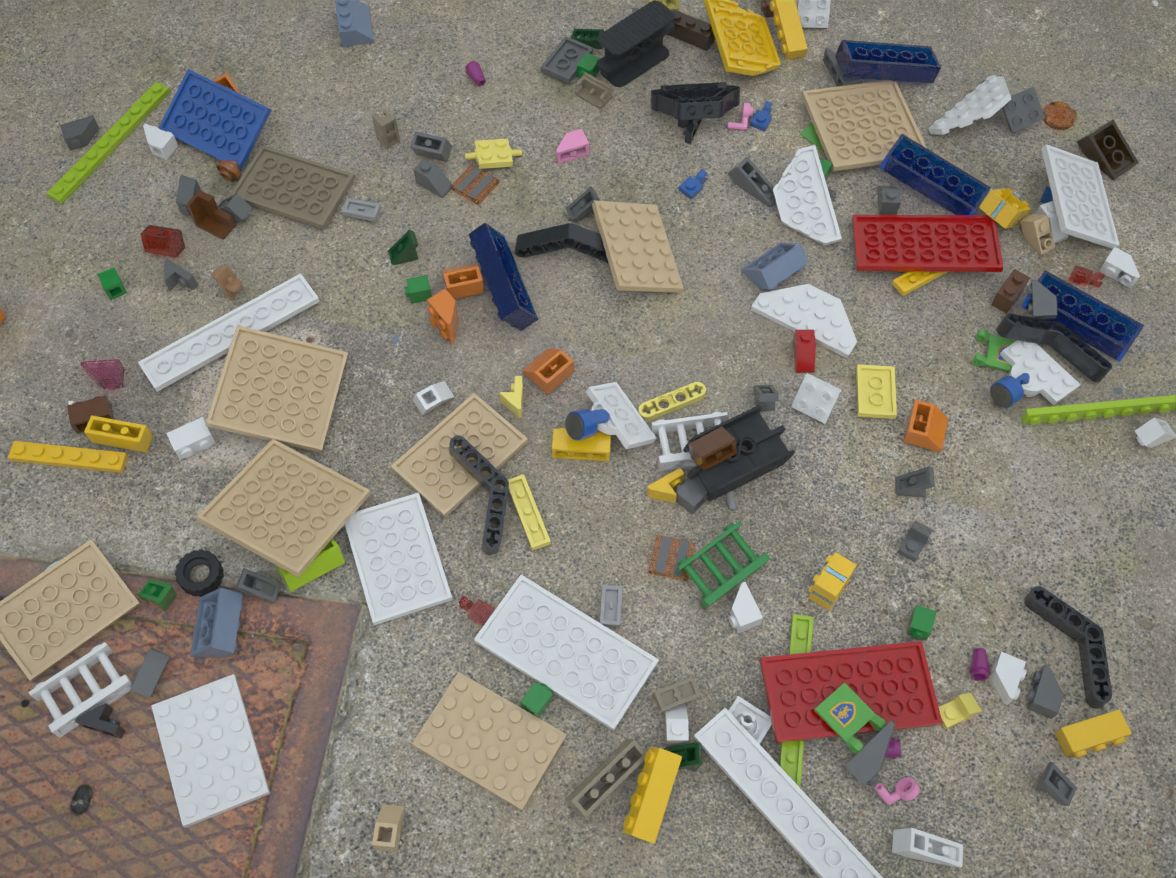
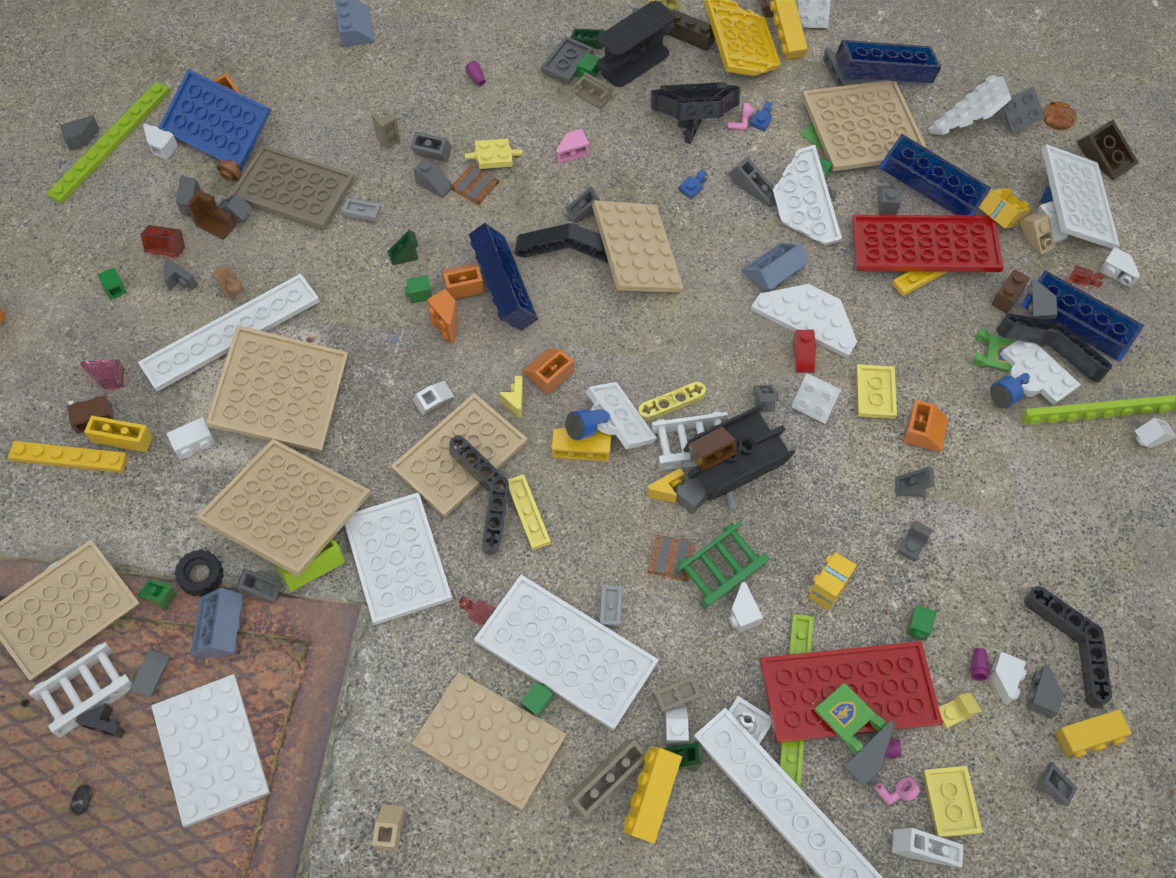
(952, 802): none -> light yellow plate

